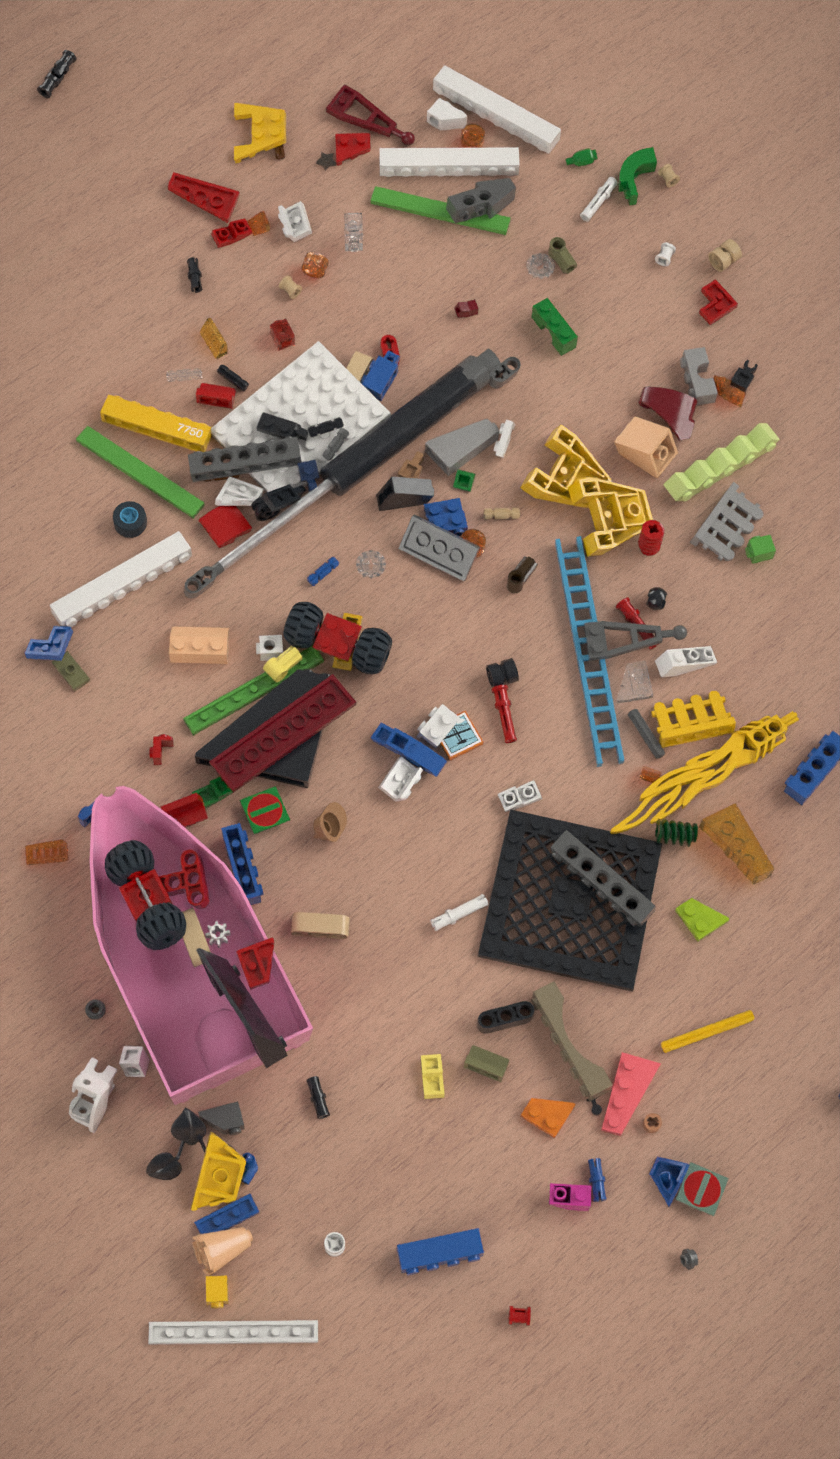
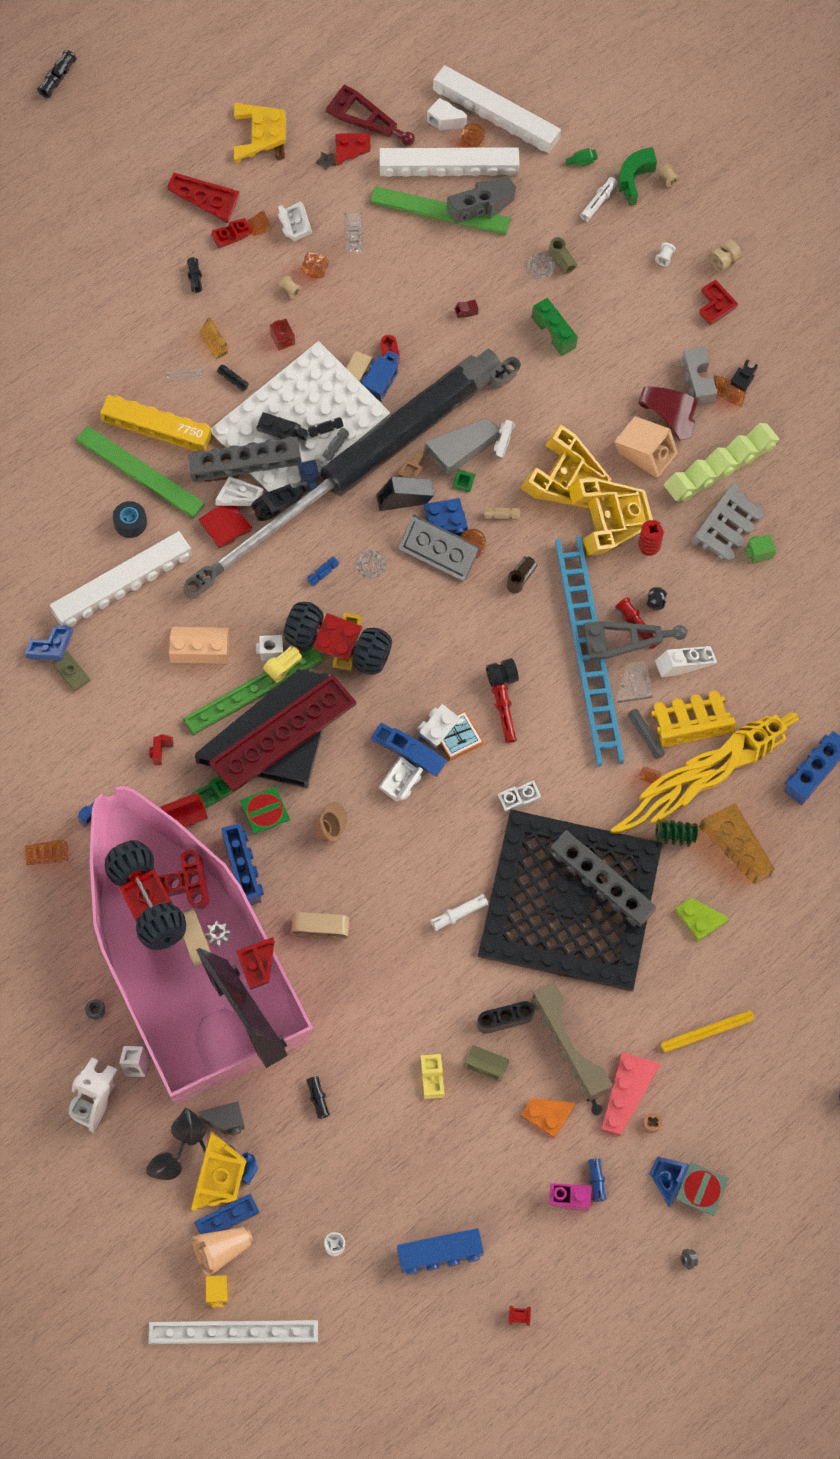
(216, 395): red panel -> none

